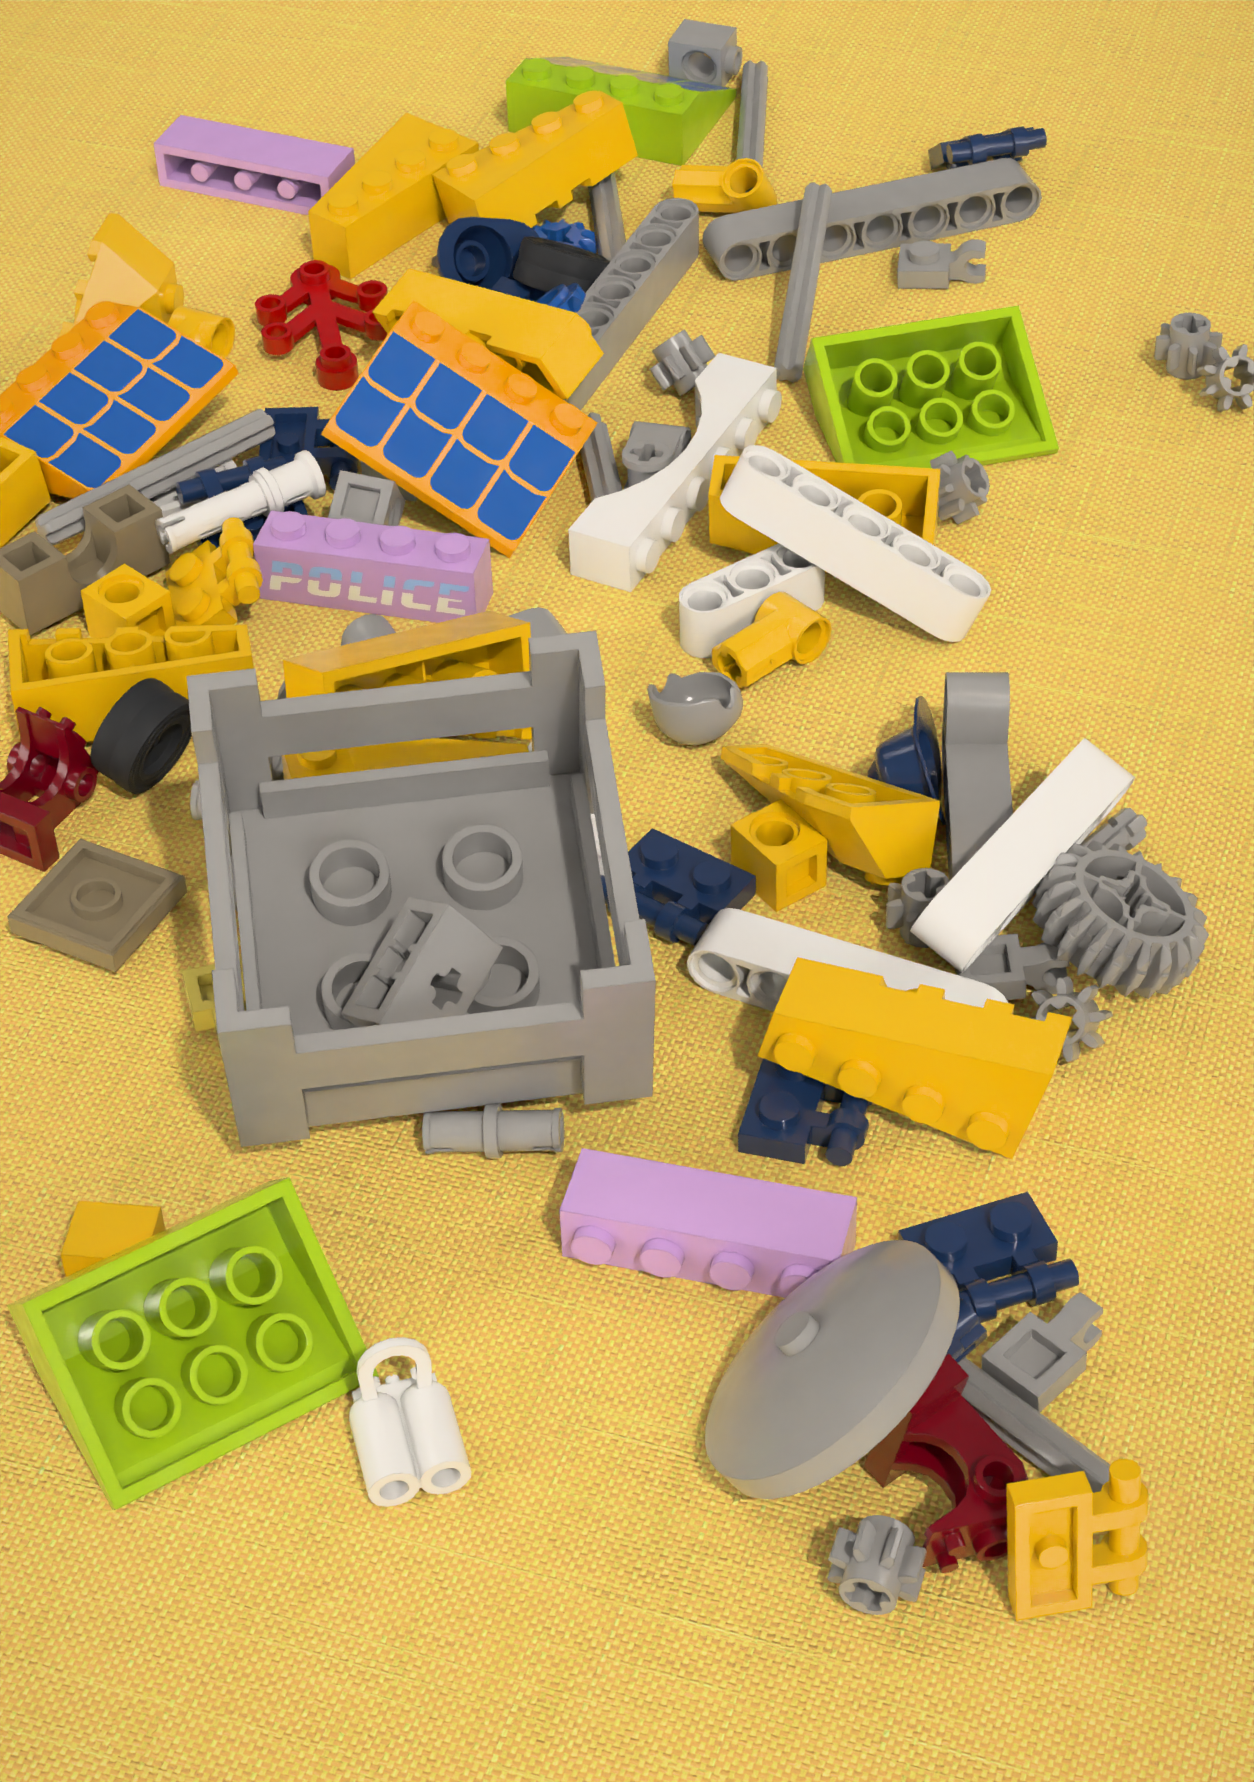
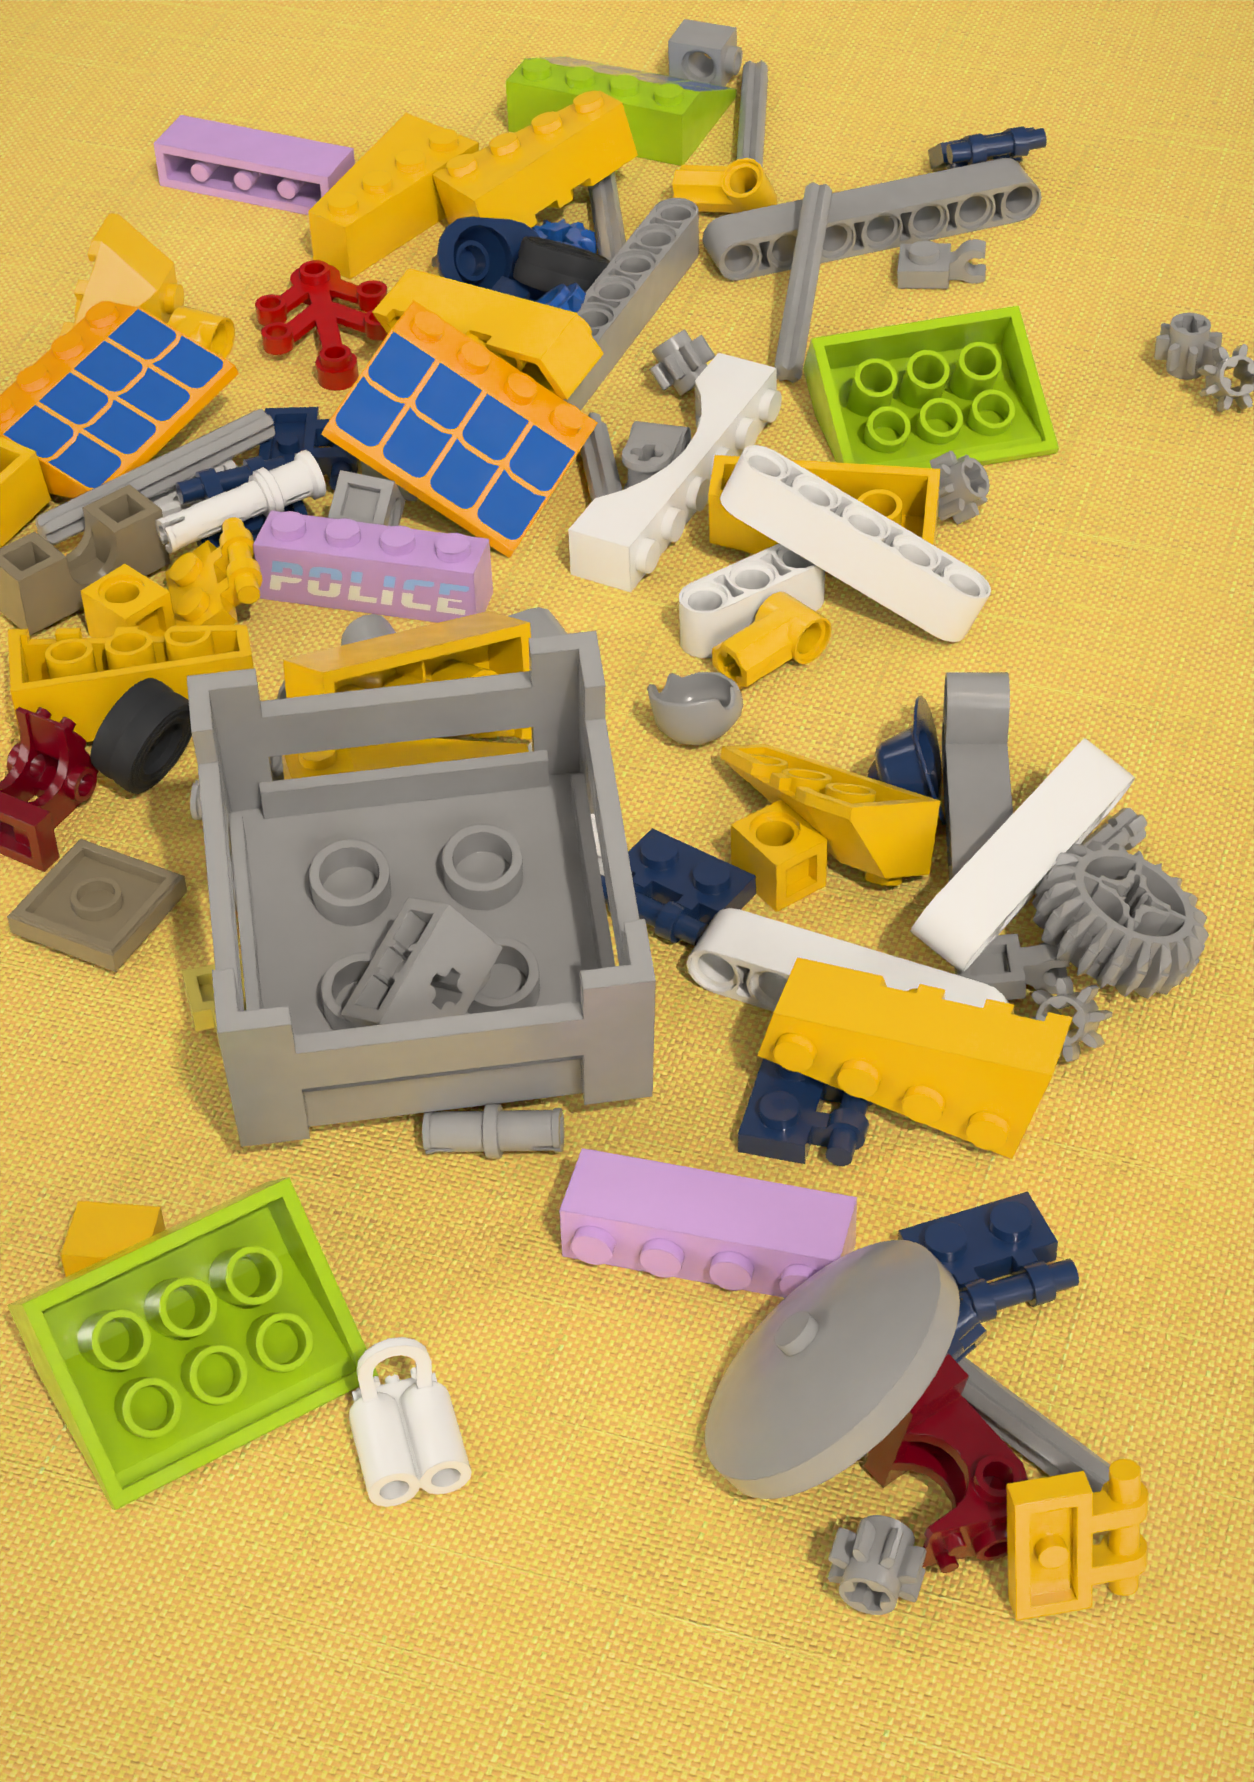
(910, 899): light grey gear -> none
(1045, 1358): light grey plate -> none

